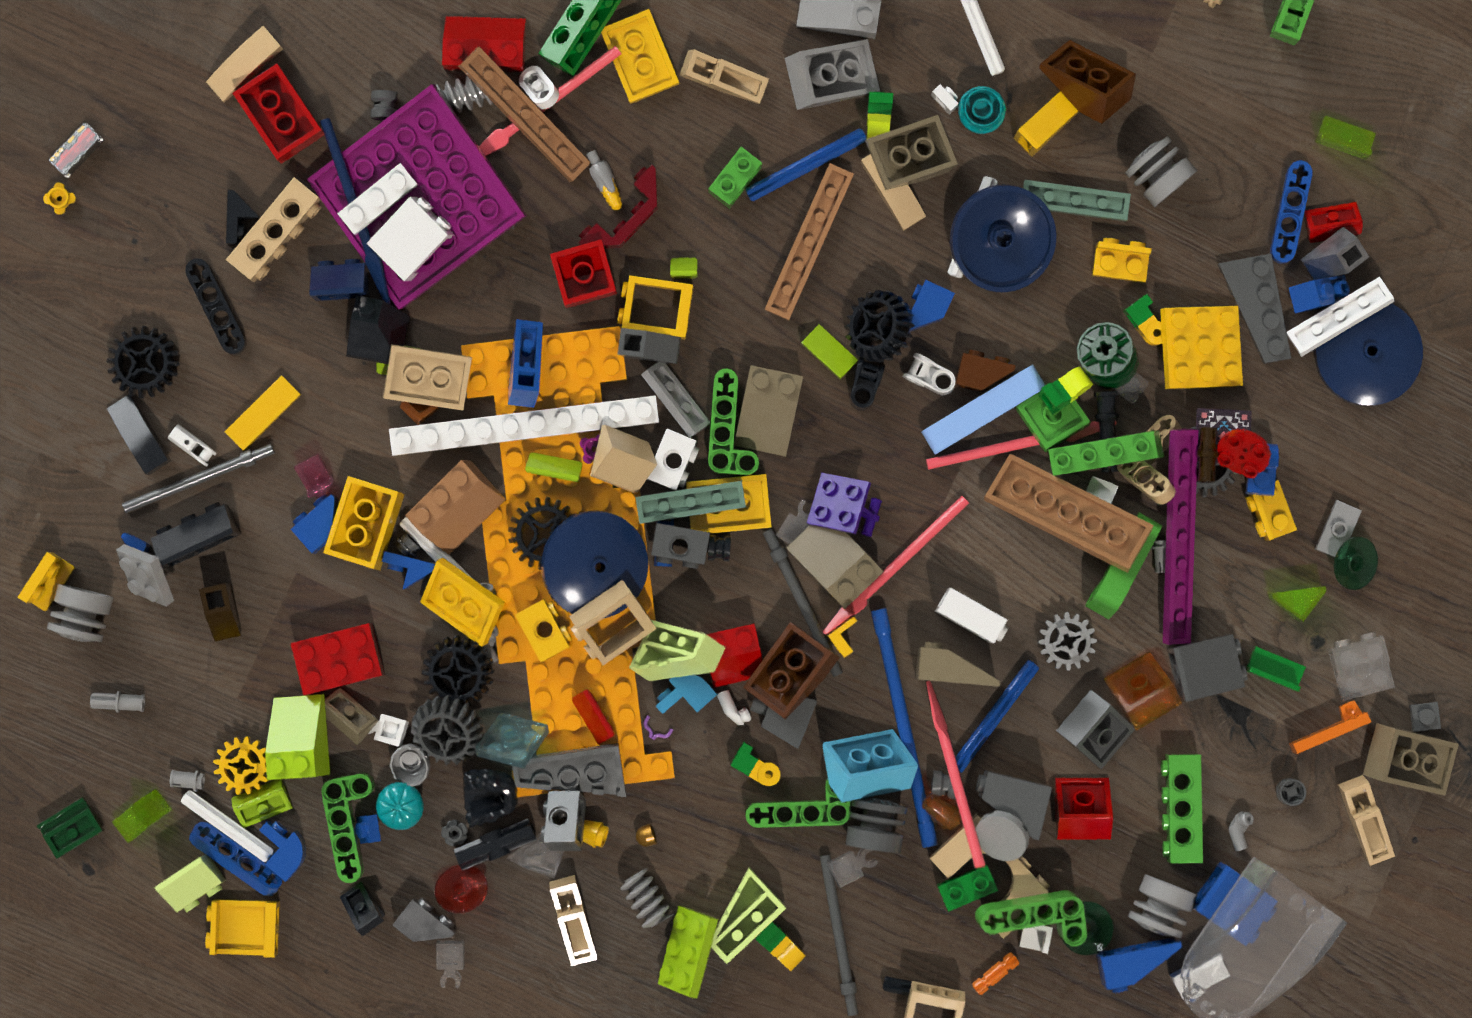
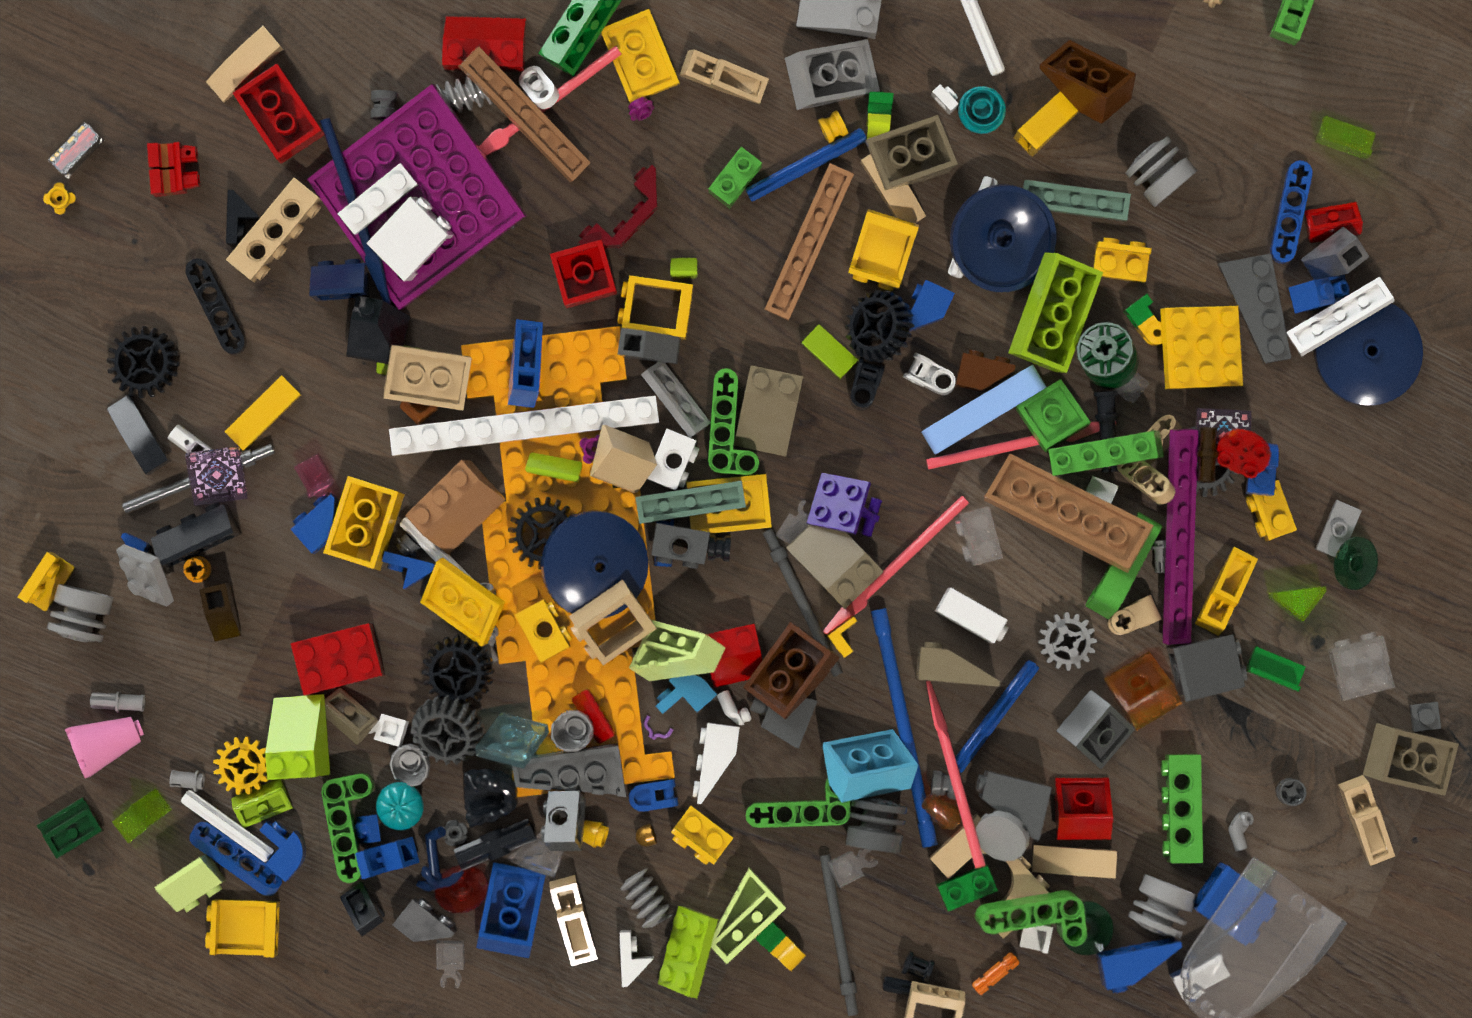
(102, 742): none -> bright pink cone
(168, 168): none -> red hips
(201, 575): none -> light orange bush
(216, 475): none -> clear purple tile
(387, 857): none -> blue brick
(432, 874): none -> dark blue piece
(510, 910): none -> blue slope
(572, 731): none -> light grey hair
(604, 179): light grey piece -> none
(630, 965): none -> white slope
(640, 109): none -> magenta plate
(644, 798): none -> blue plate
(701, 835): none -> yellow bracket
(719, 751): none -> white slope
(763, 772): leg -> none
(832, 126): none -> yellow wheel
(883, 250): none -> yellow panel
(924, 973): none -> black bush
(979, 536): none -> clear bracket
(1055, 312): none -> lime brick
(1065, 389): leg -> none
(1074, 861): none -> tan slope
(1138, 615): none -> tan piece
(1226, 591): none -> yellow slope
(1352, 719): orange hinge -> none

